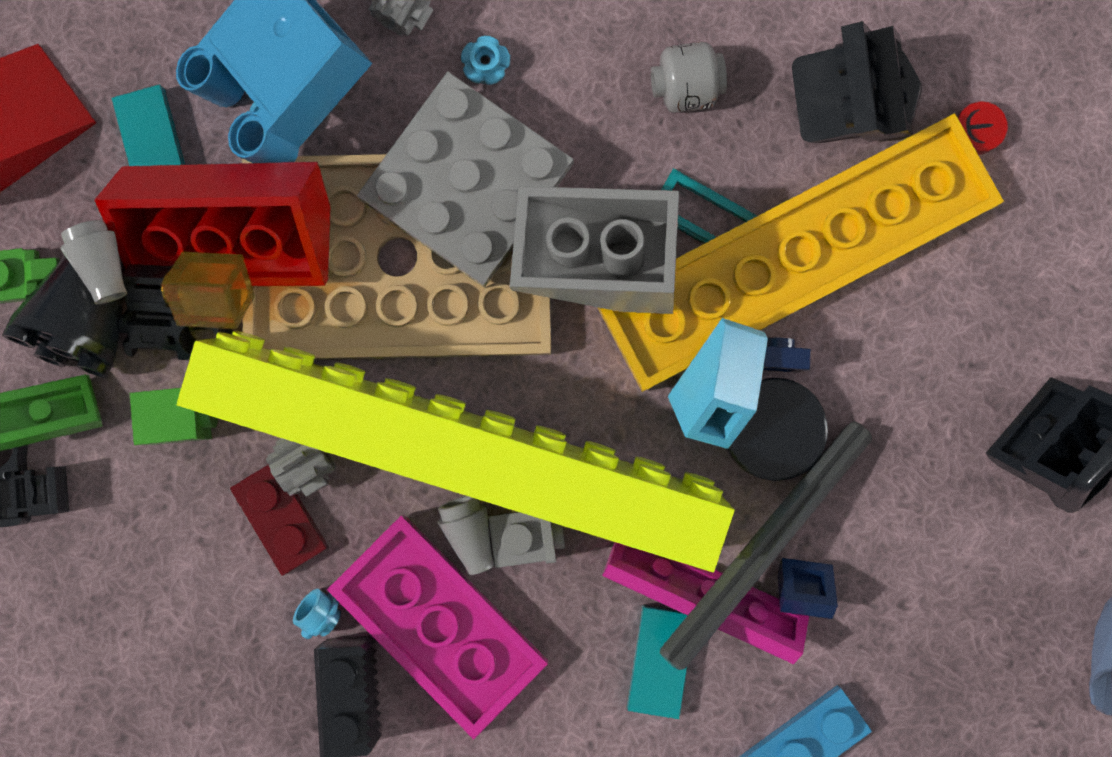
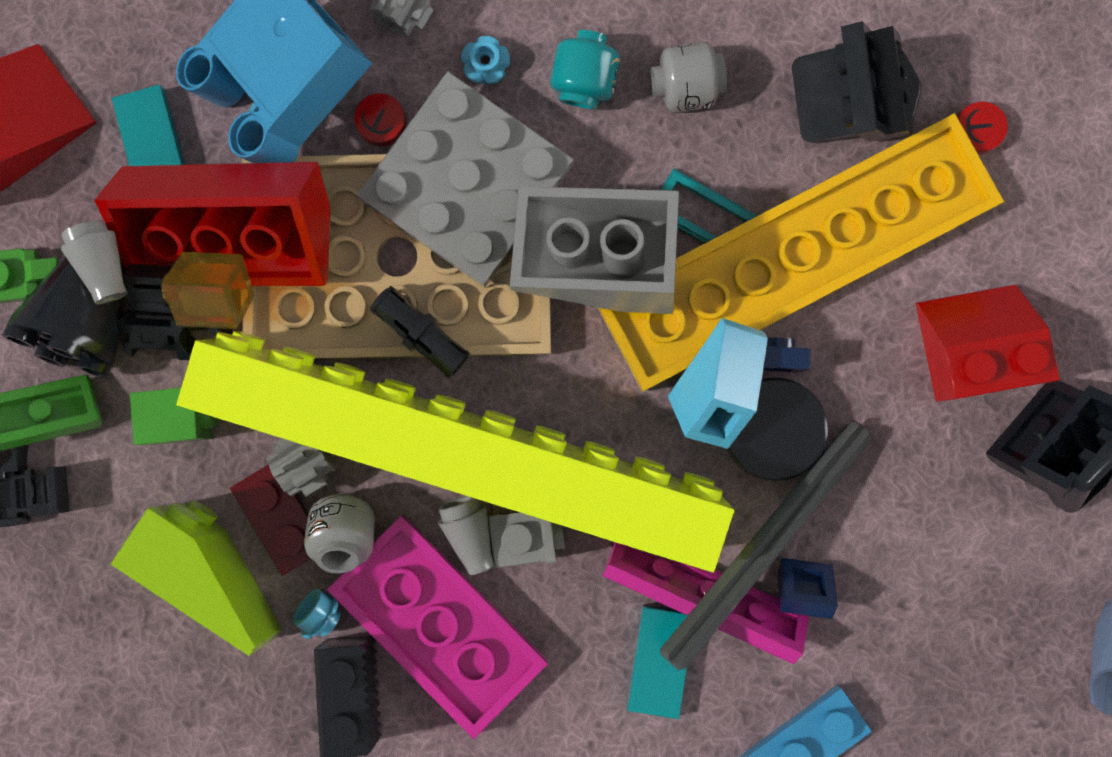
(199, 571): none -> lime slope
(340, 532): none -> light grey head
(380, 119): none -> red tile
(419, 331): none -> black pin
(585, 70): none -> teal head
(985, 343): none -> red slope

